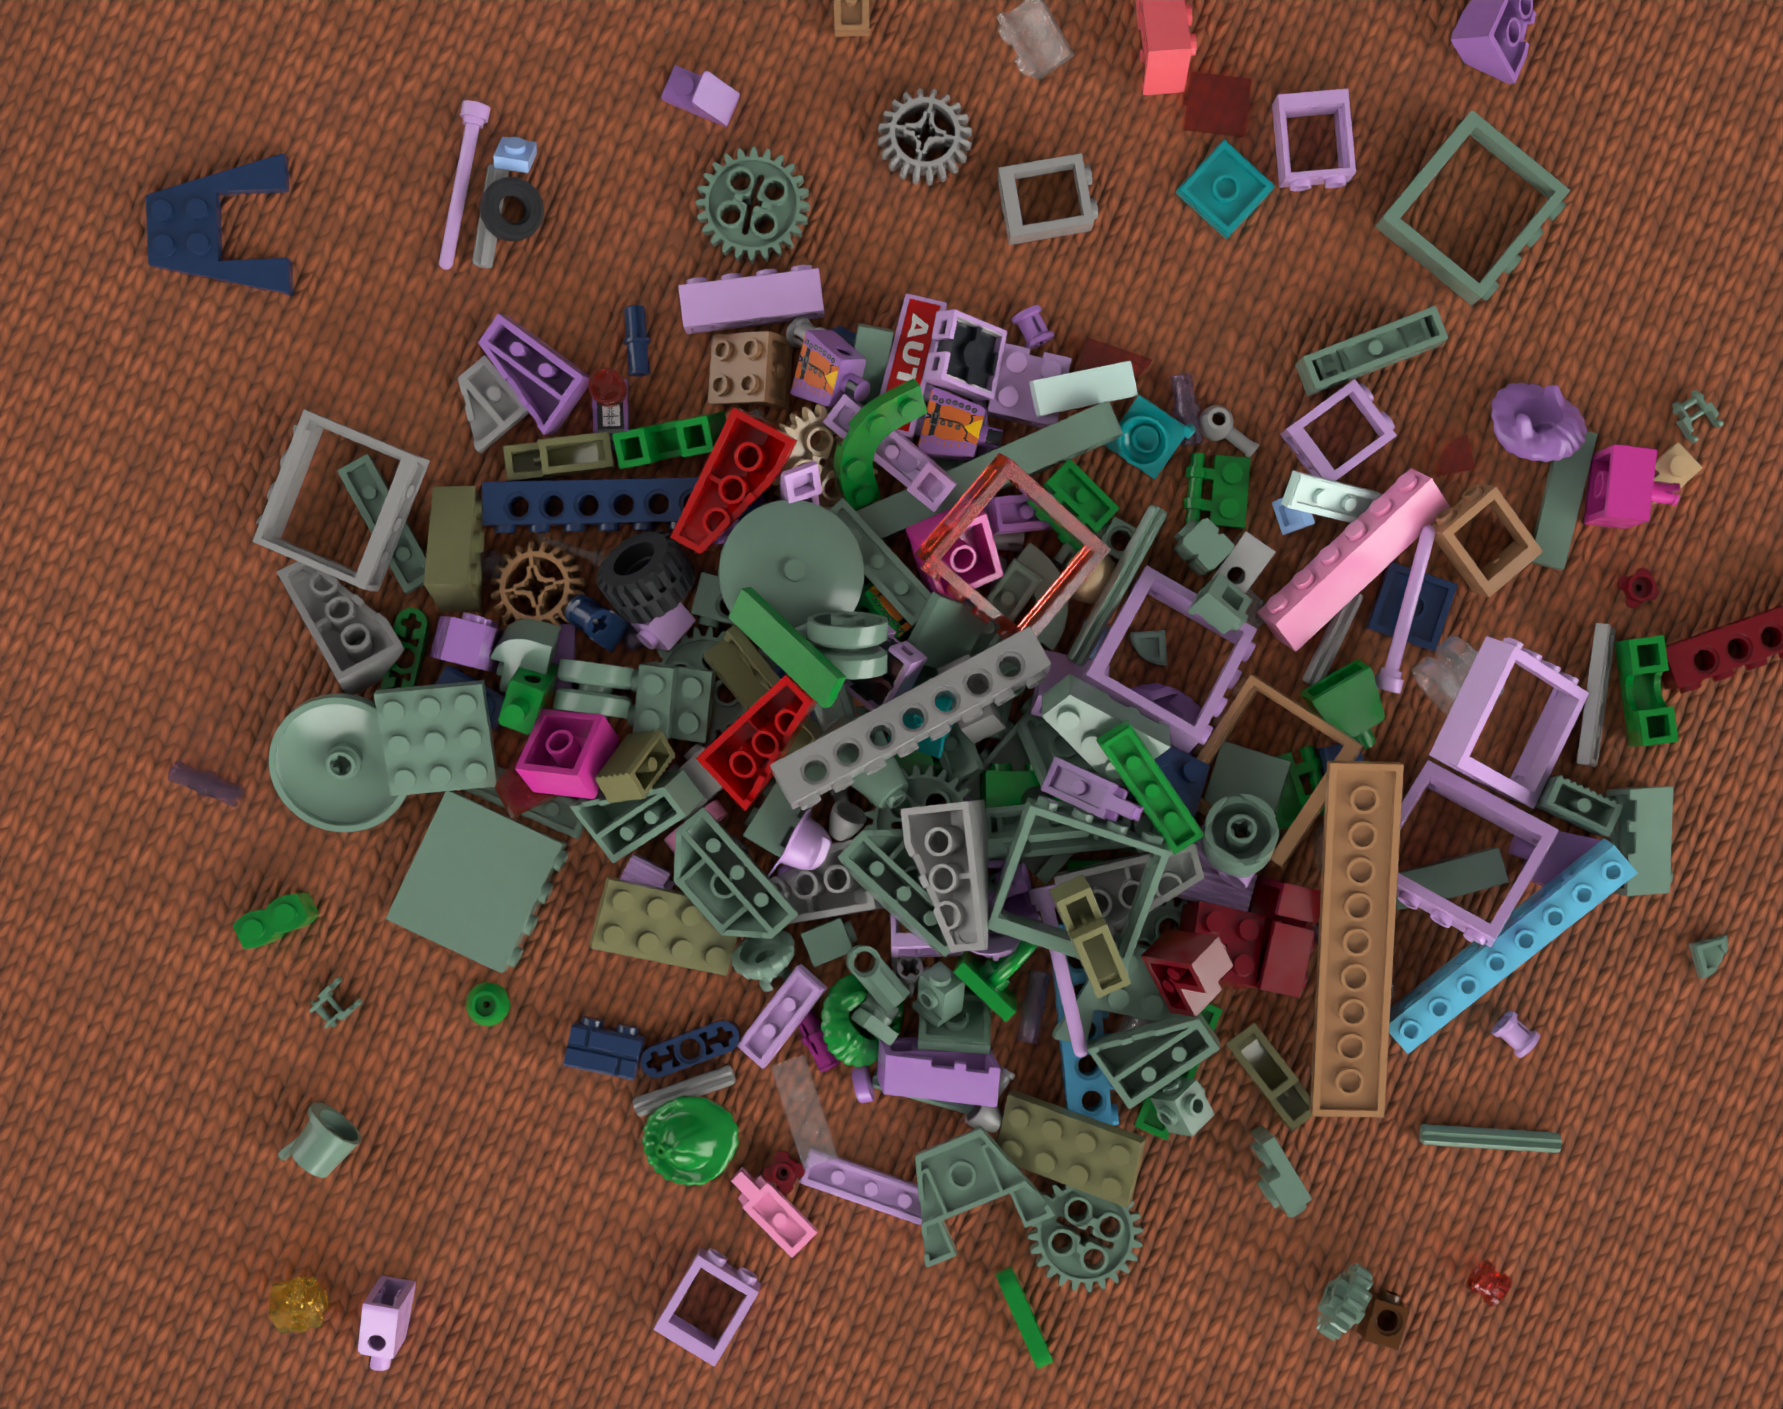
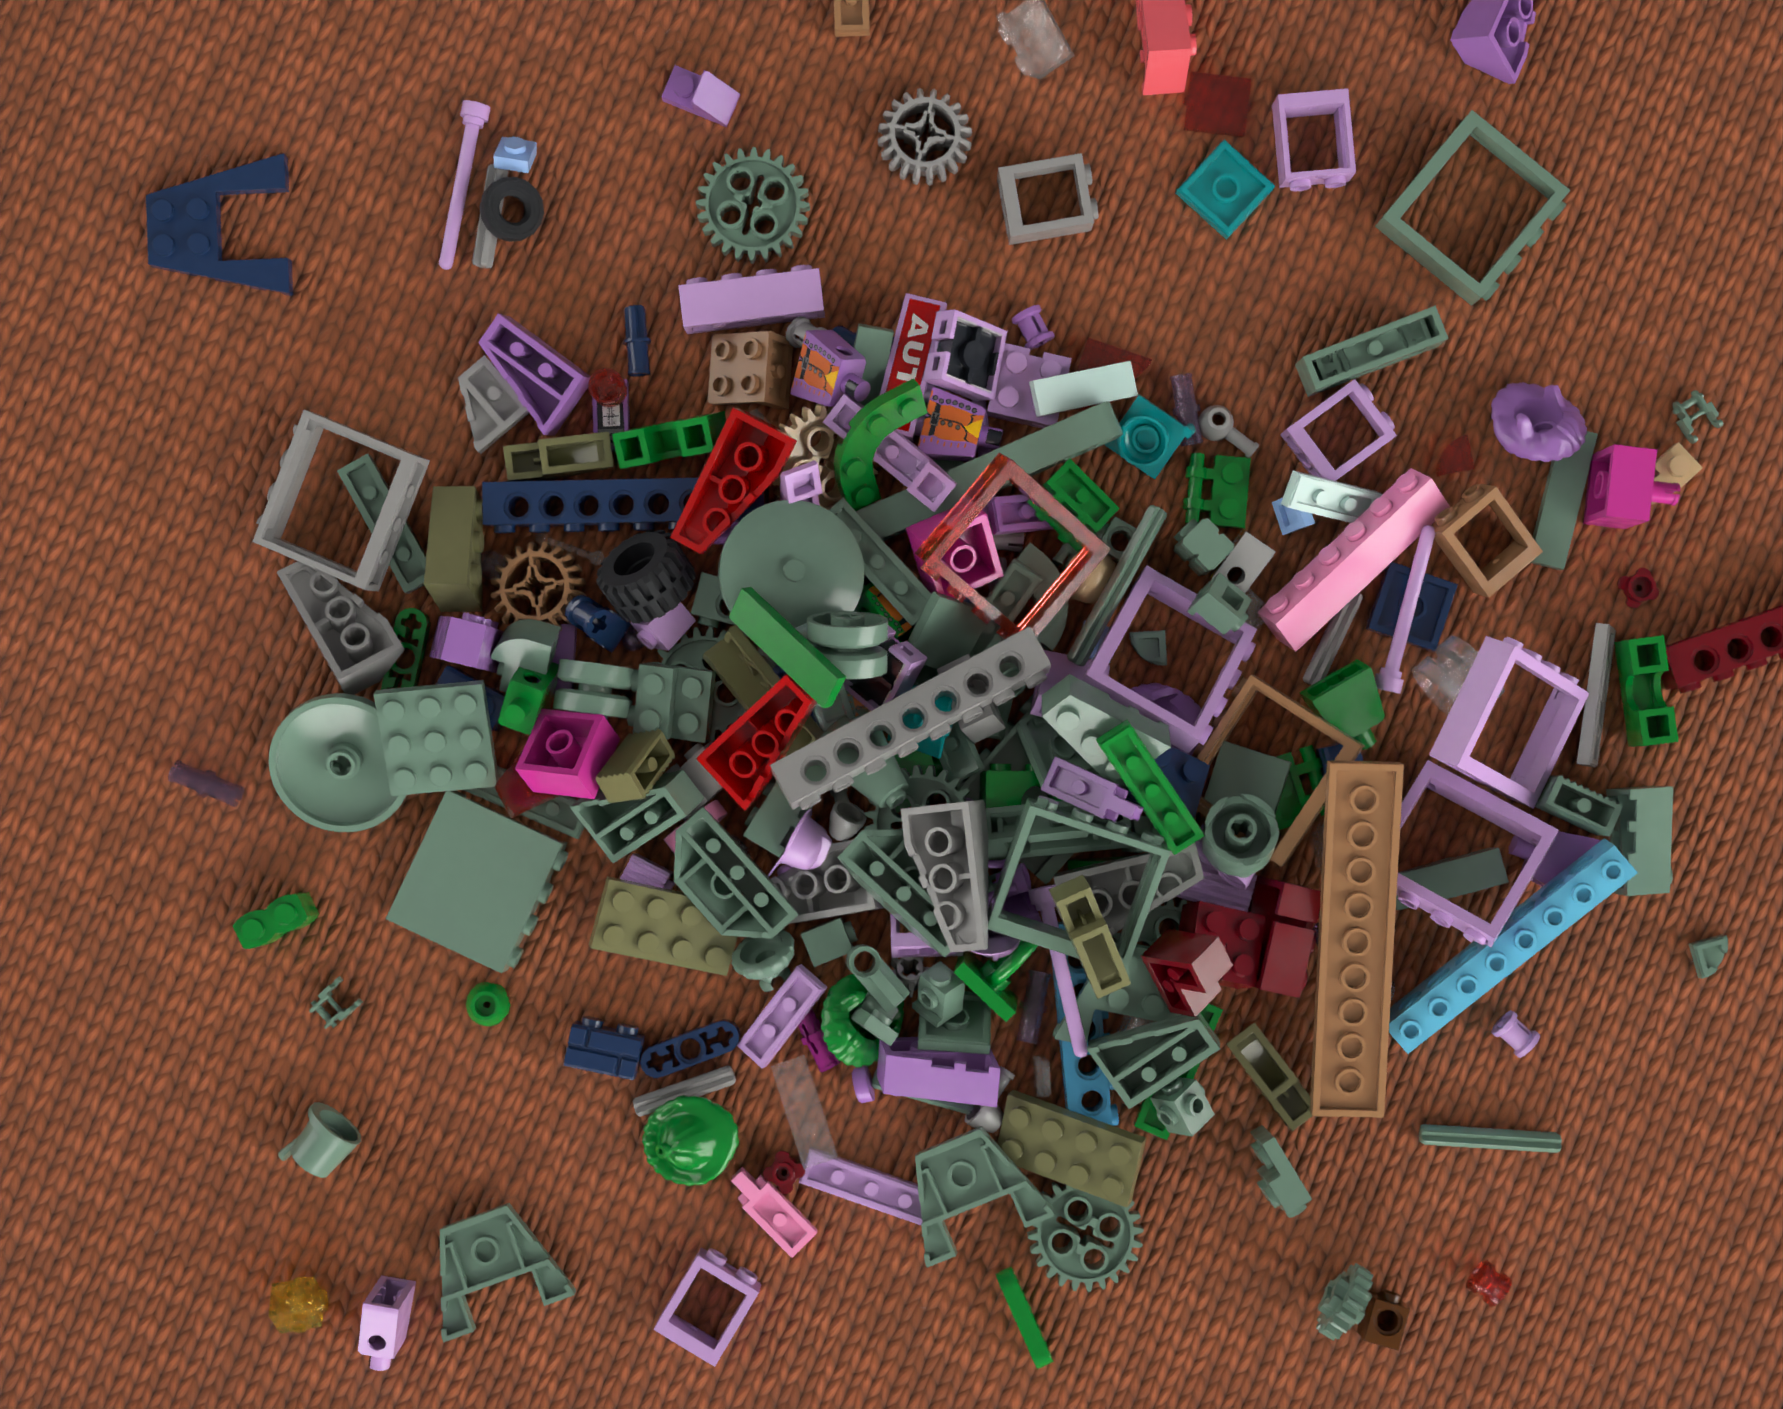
(486, 1252): none -> sand green wing
(1041, 1076): none -> clear tile

